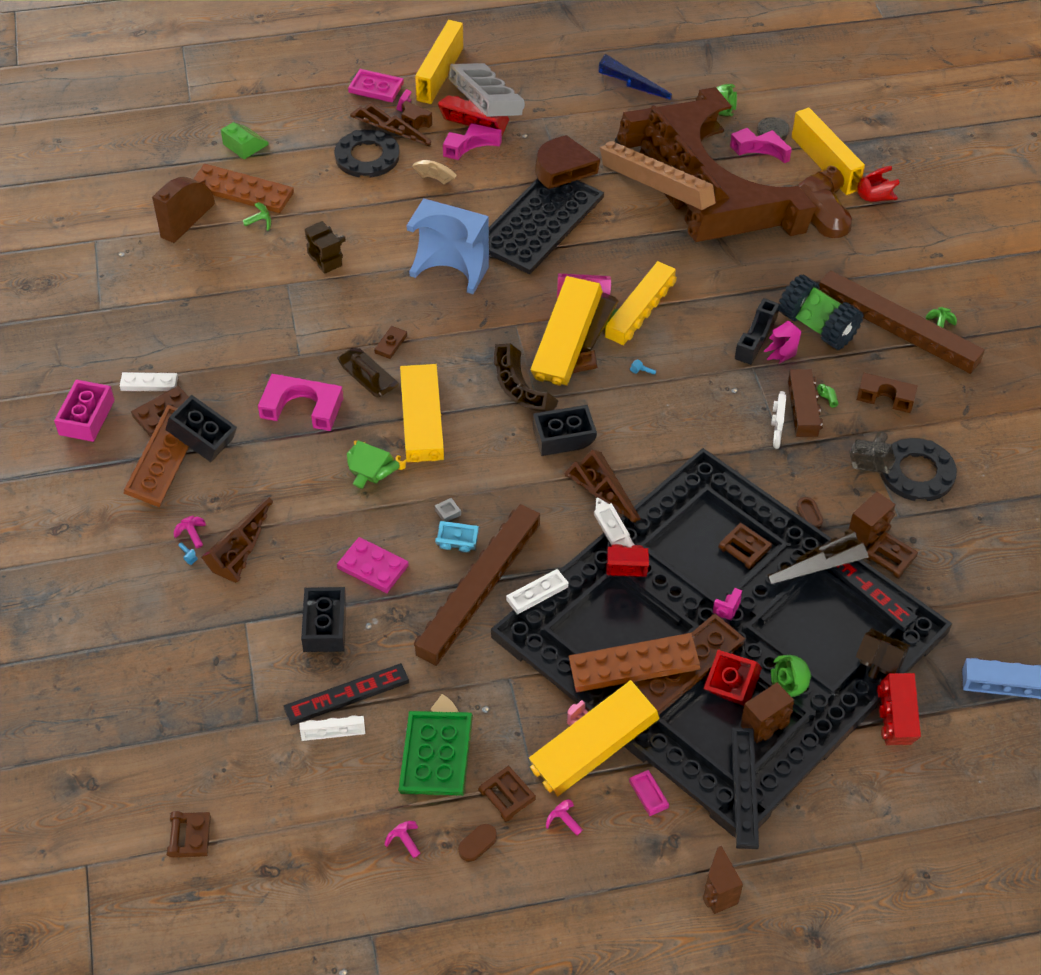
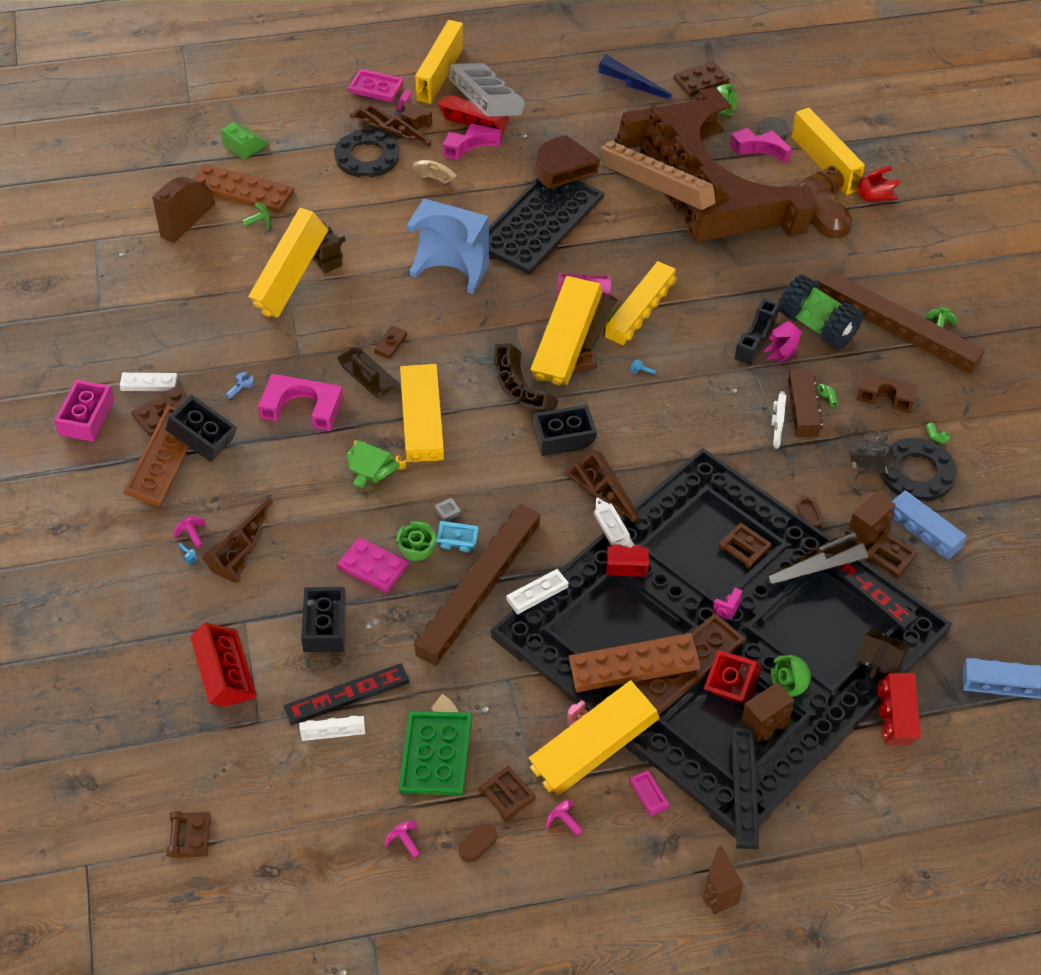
(222, 665): none -> red slope
(241, 383): none -> medium blue bar
(288, 263): none -> yellow brick
(416, 541): none -> bright green cylinder
(701, 77): none -> reddish brown plate
(928, 525): none -> medium blue brick
(936, 436): none -> bright green arm

